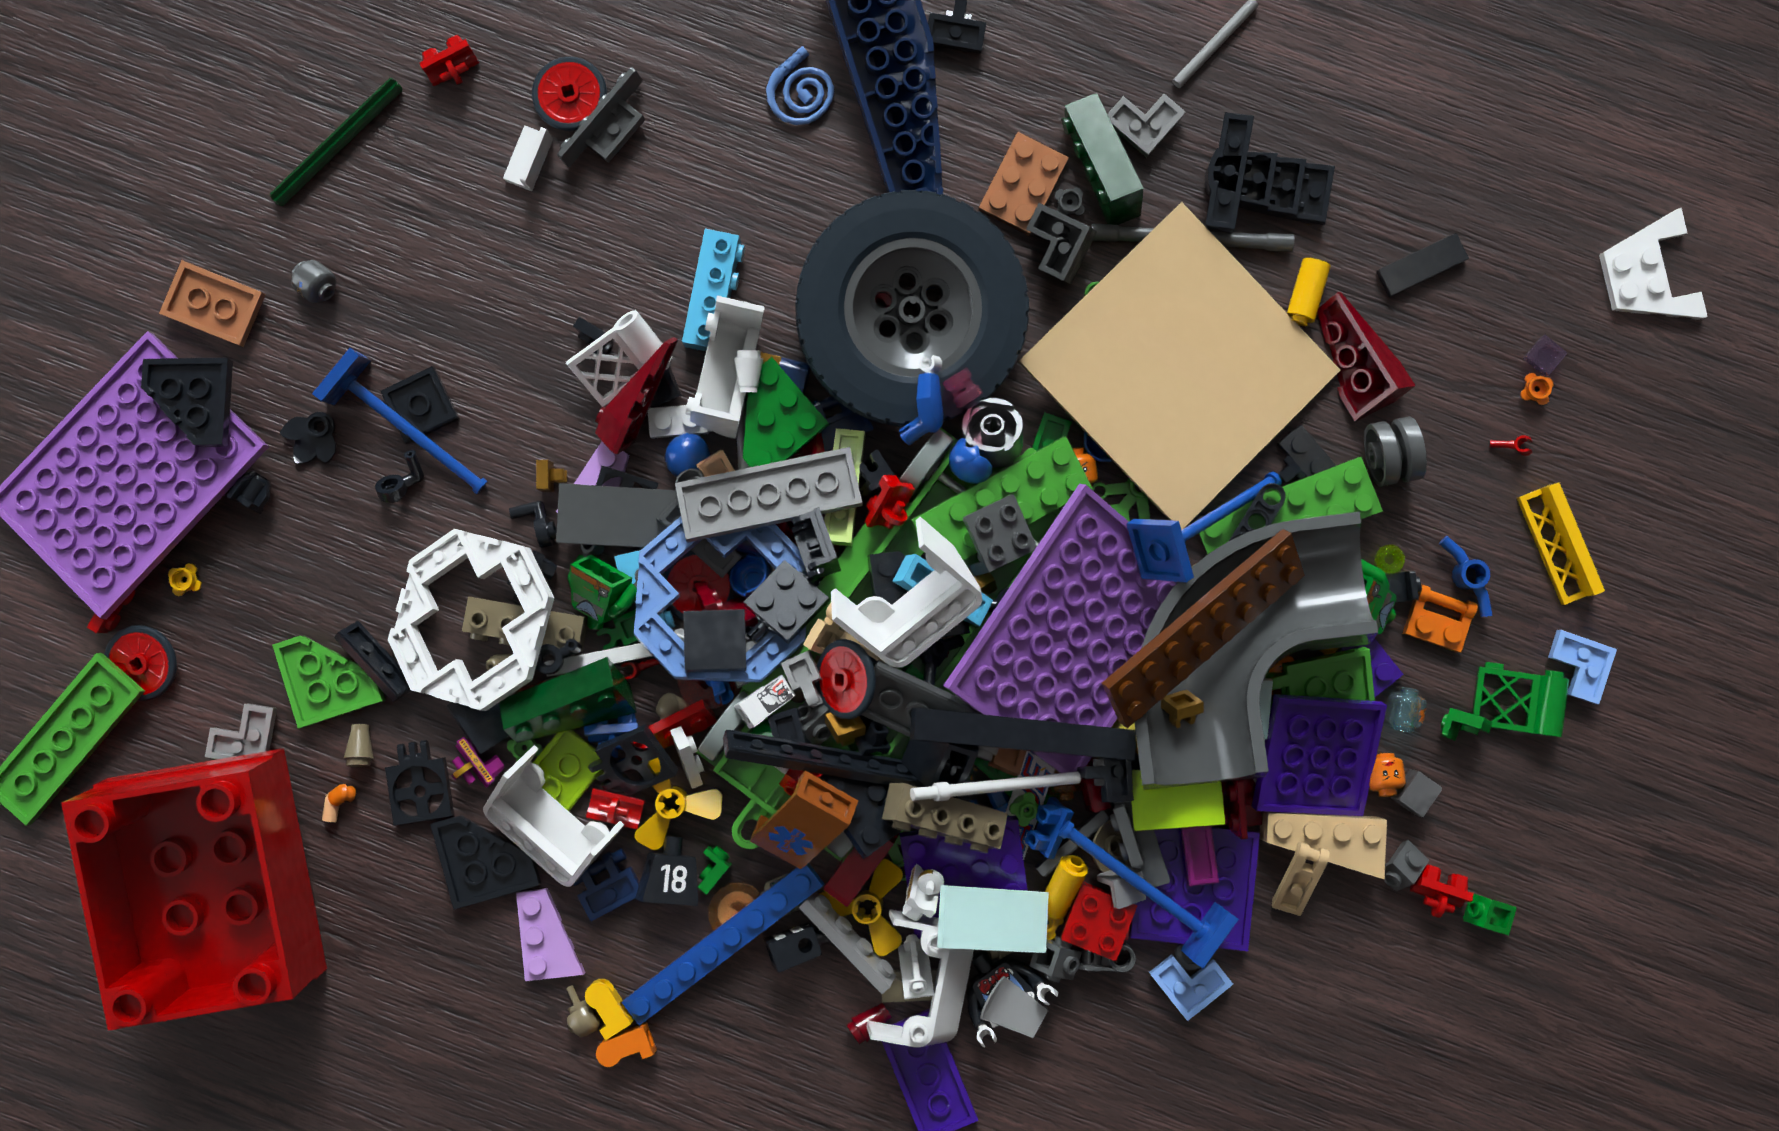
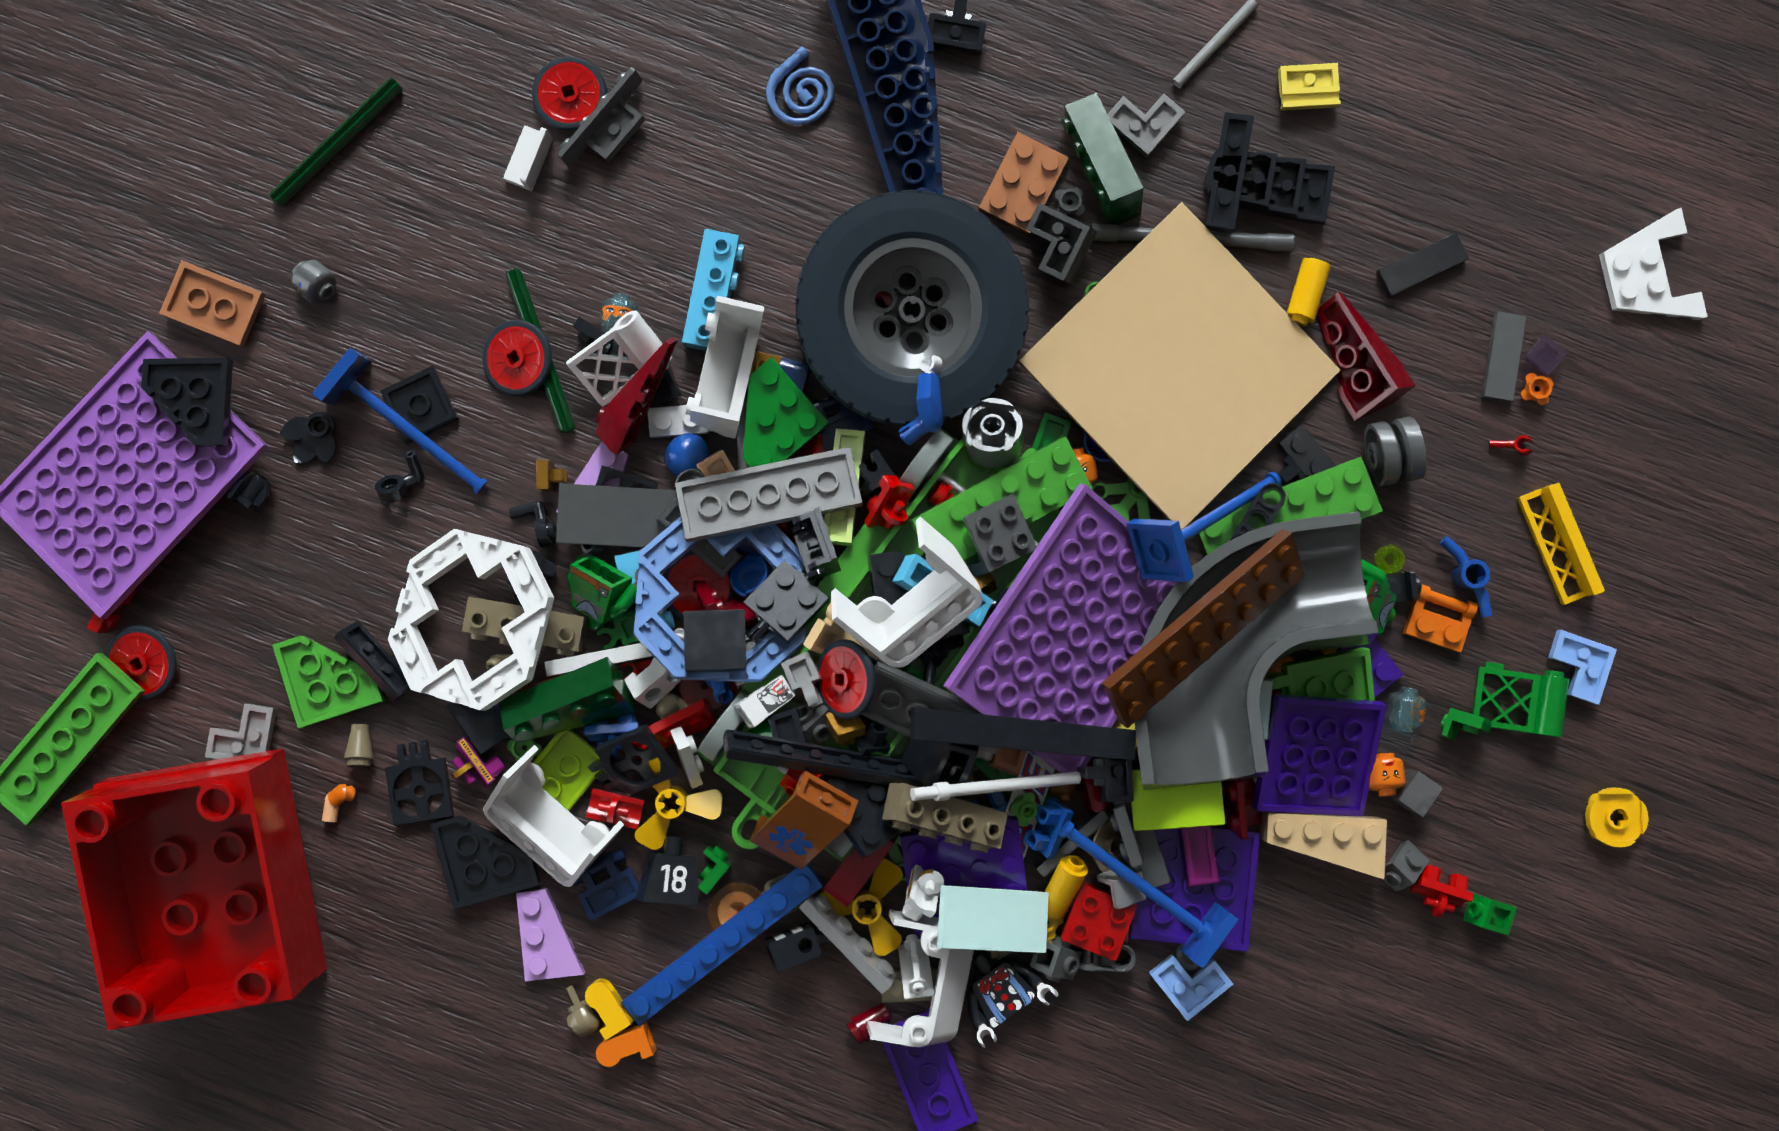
(177, 574): yellow plate -> none
(449, 62): red hips -> none
(534, 352): none -> red wheel
(551, 384): none -> dark green axle
(571, 648): black plate -> none
(614, 309): none -> clear light blue head
(651, 684): none -> white leg
(748, 369): white cone -> none
(939, 493): none -> red plate
(959, 381): clear pink wheel -> none
(968, 464): blue hair -> none
(1013, 1008): light grey piece -> none
(1182, 706): pearl gold tile -> none
(1300, 879): tan plate -> none
(1309, 86): none -> light yellow plate
(1503, 356): none -> dark grey tile
(1601, 807): none -> yellow plate

